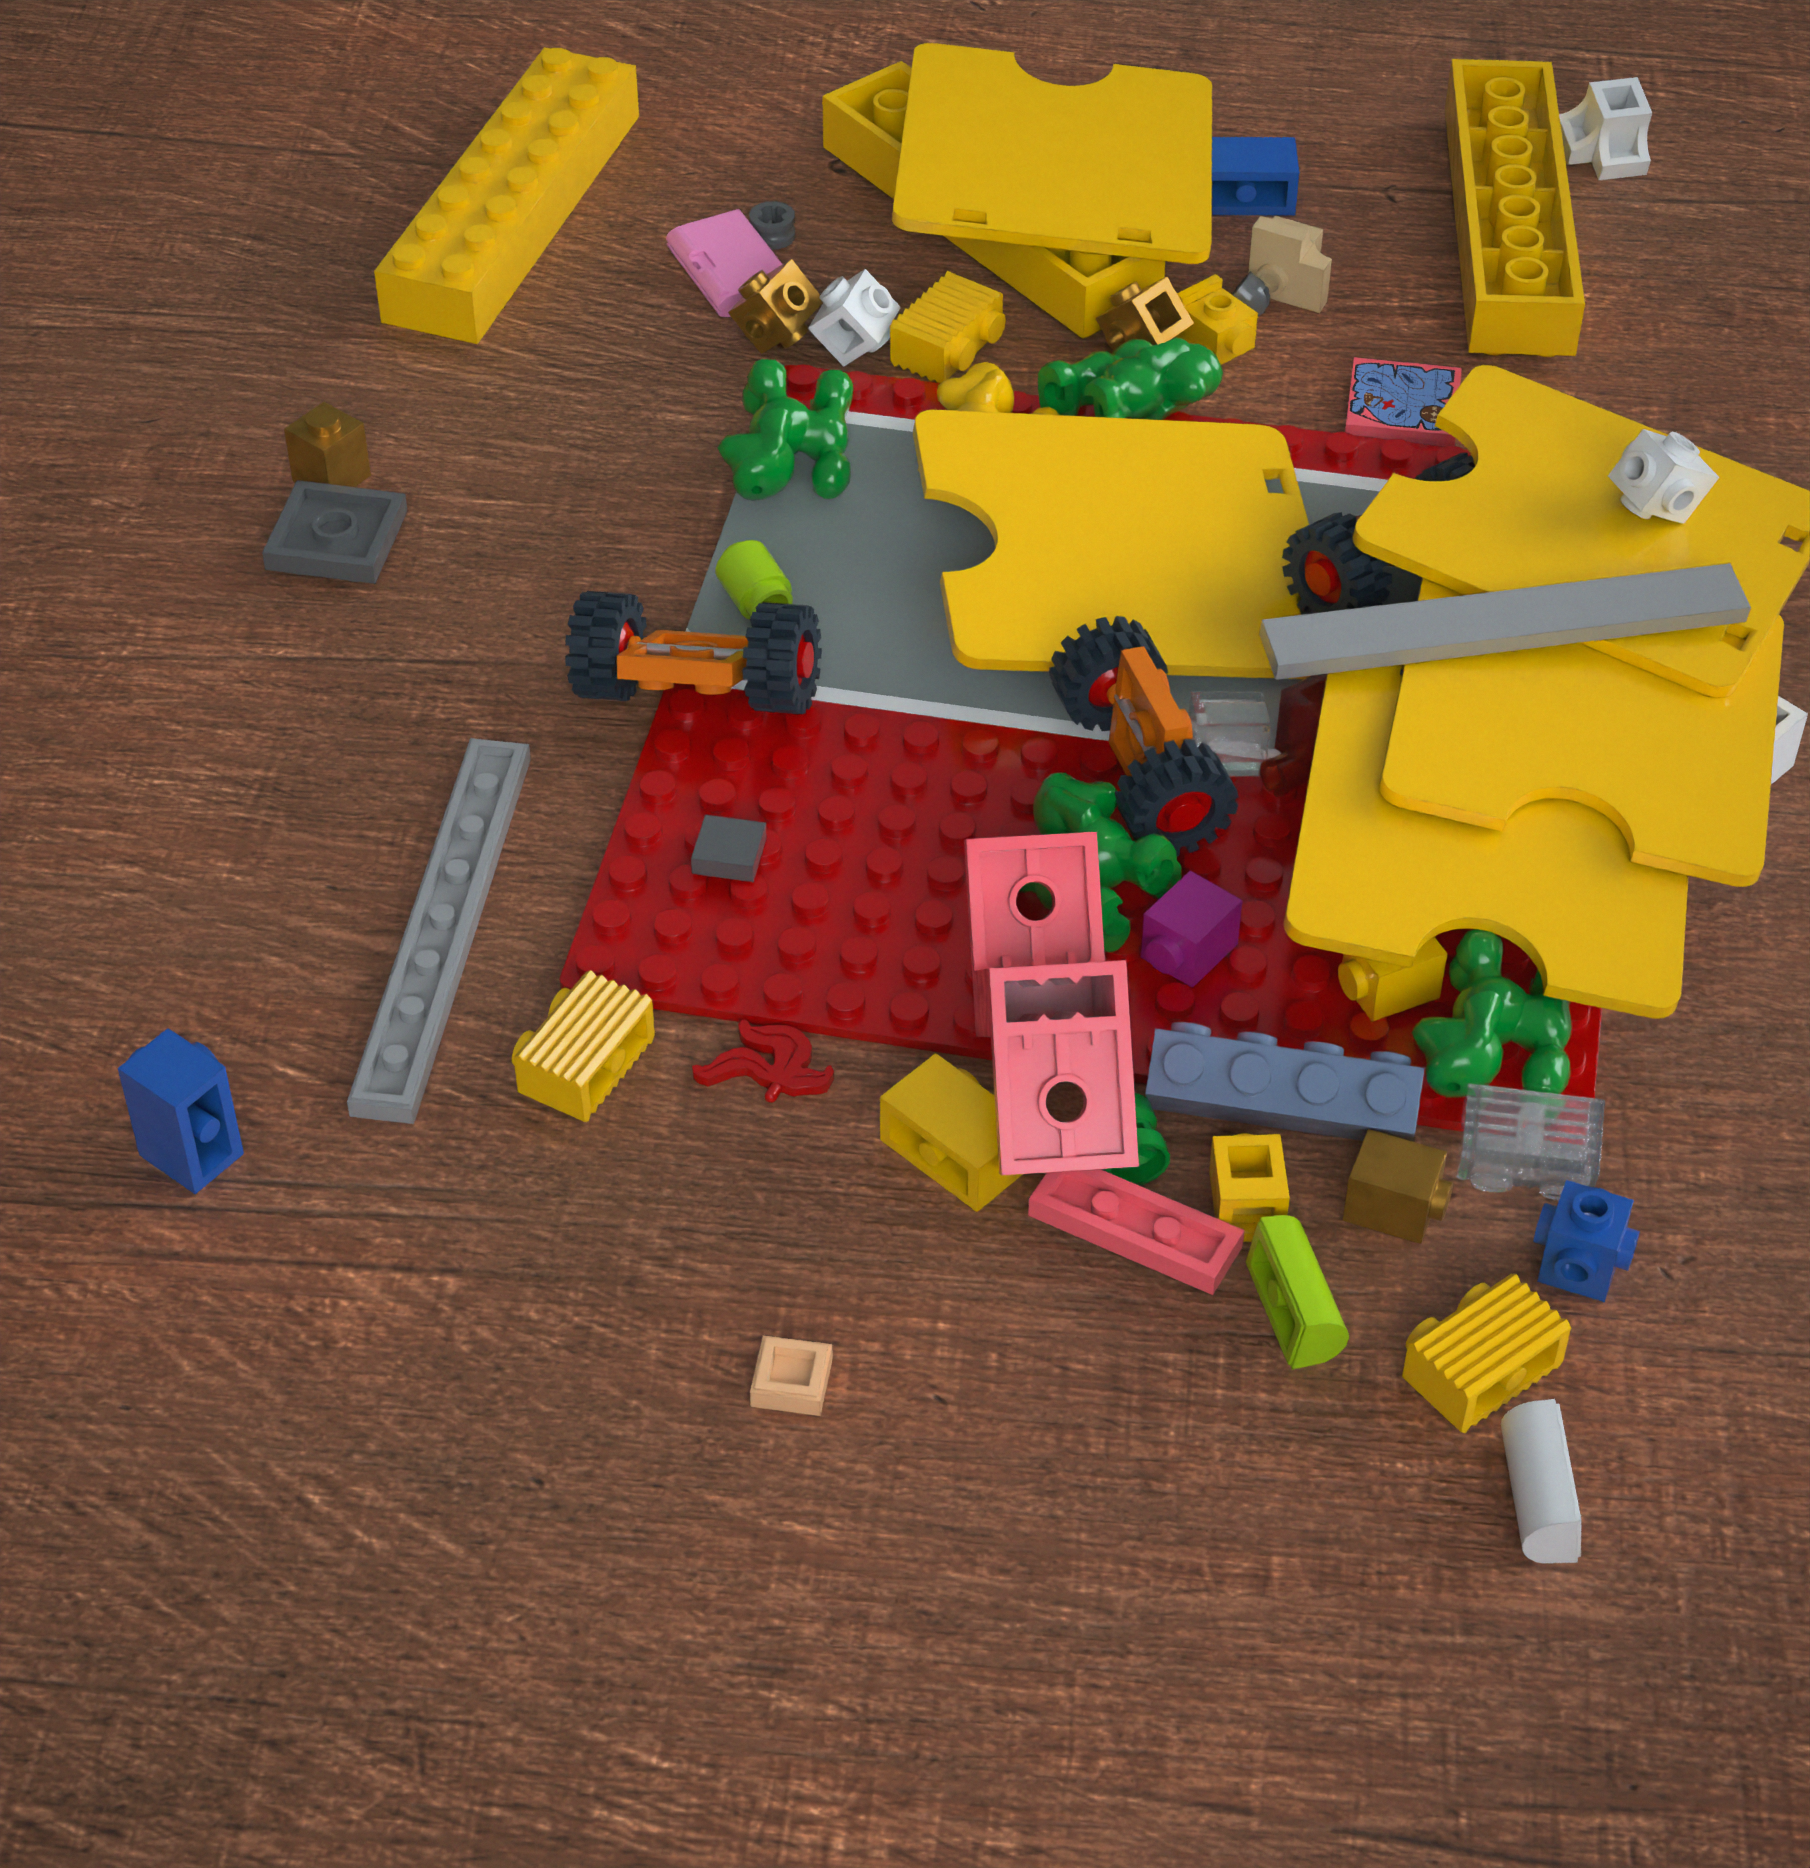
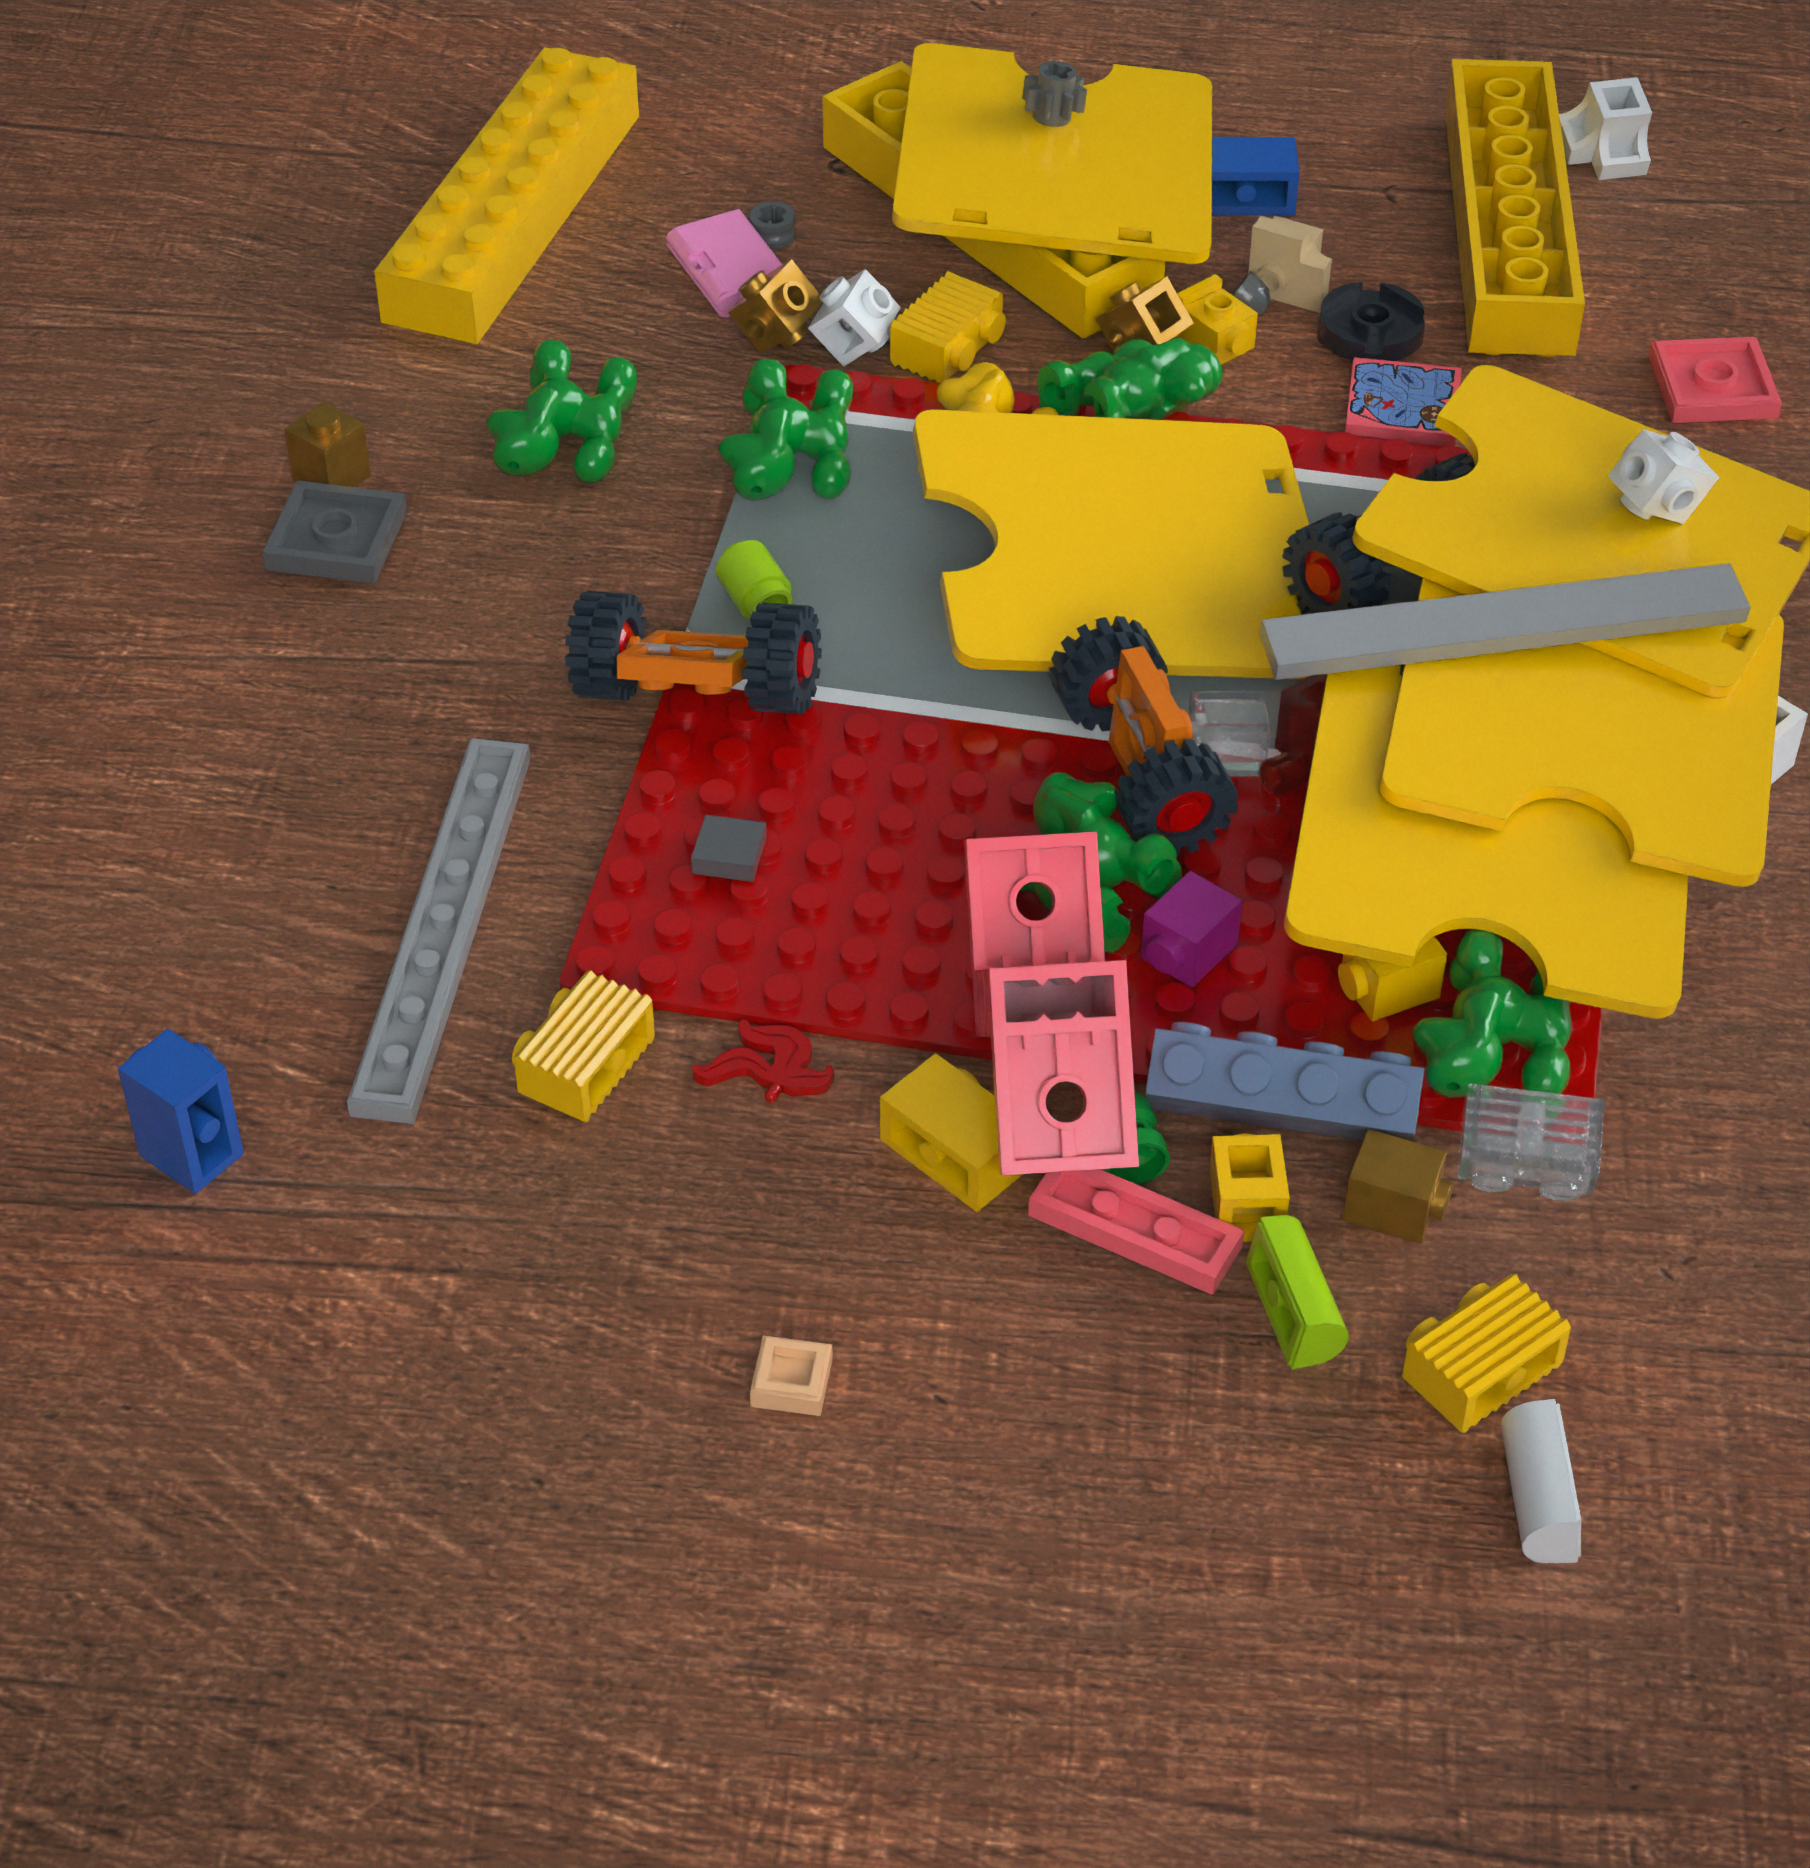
(557, 408): none -> green animal
(1054, 93): none -> dark grey gear
(1371, 322): none -> black plate
(1585, 1240): blue brick -> none
(1714, 379): none -> coral tile

